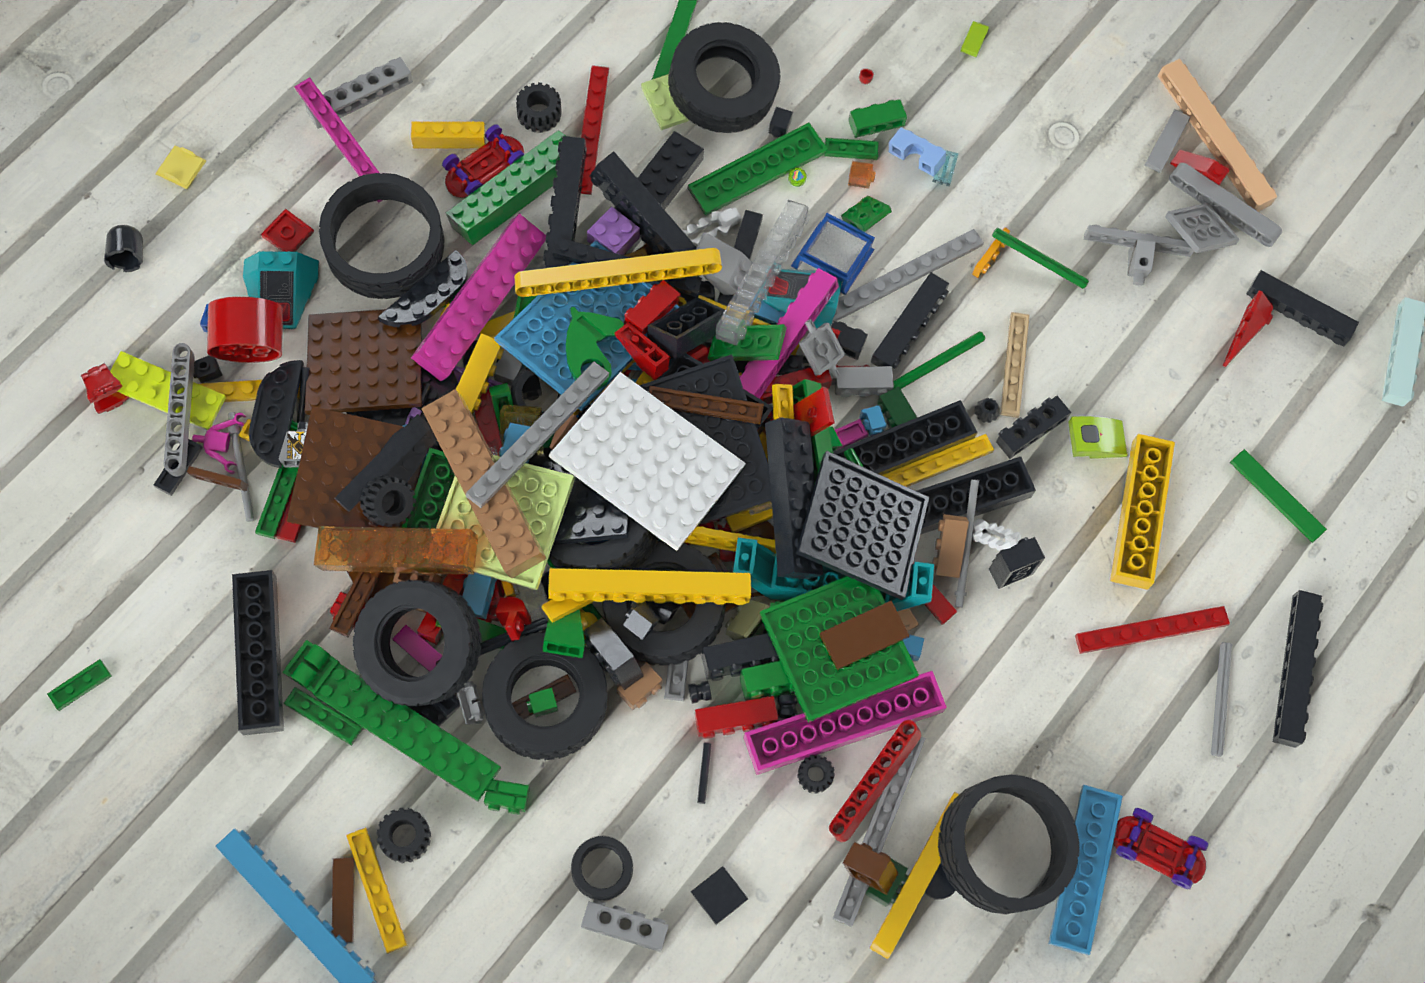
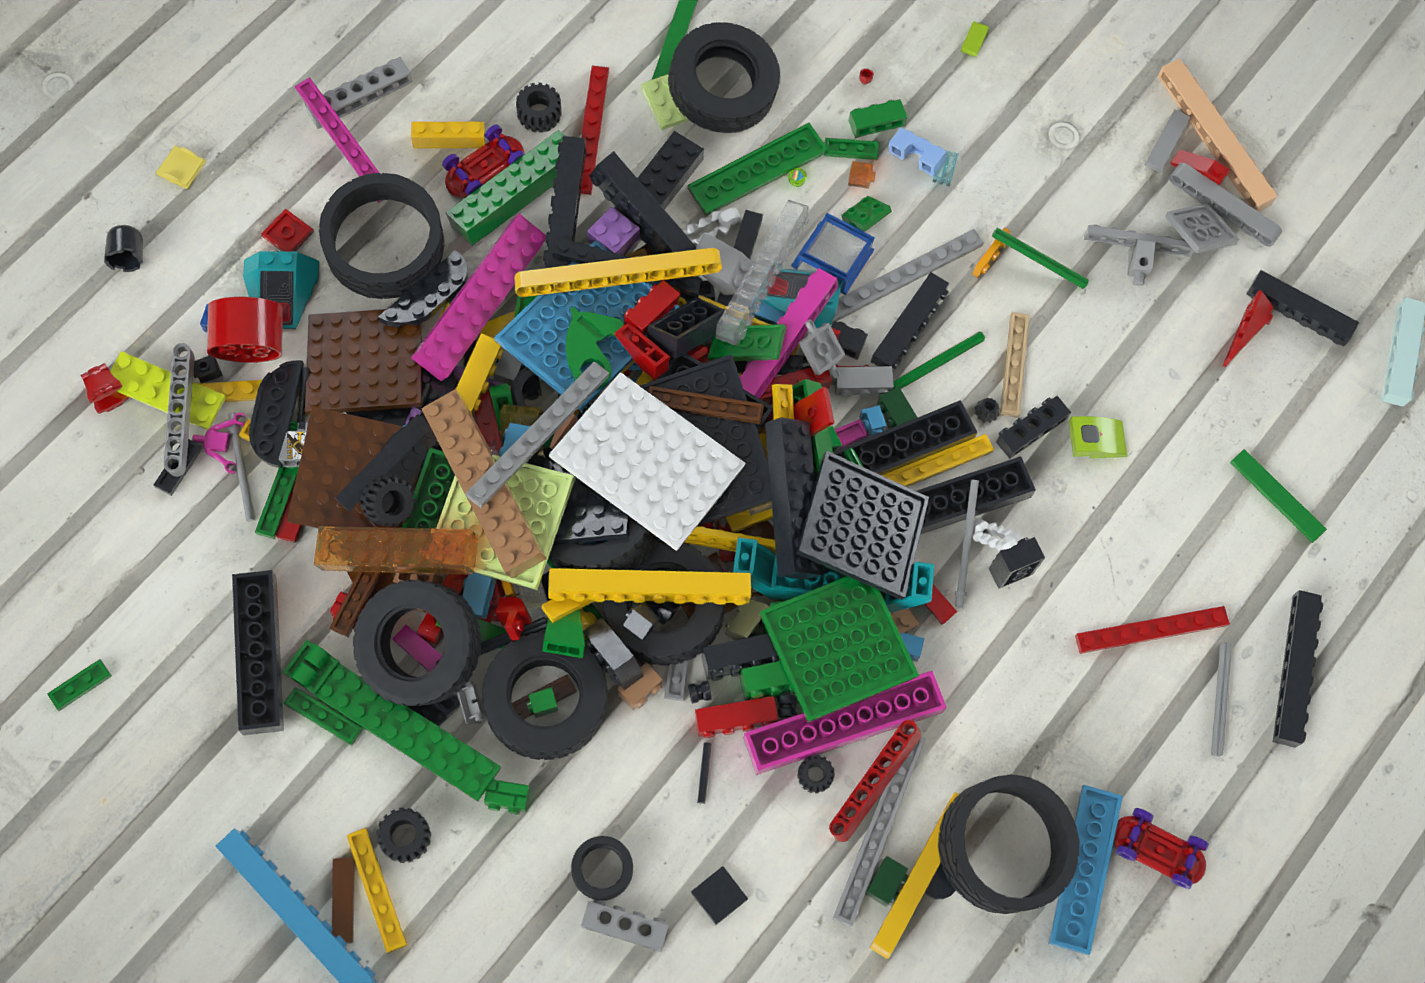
(217, 478): reddish brown tile -> none
(780, 122): black brick -> none
(864, 635): reddish brown tile -> none
(870, 867): reddish brown brick -> none
(950, 545): medium nougat brick -> none
(1142, 512): yellow brick -> none

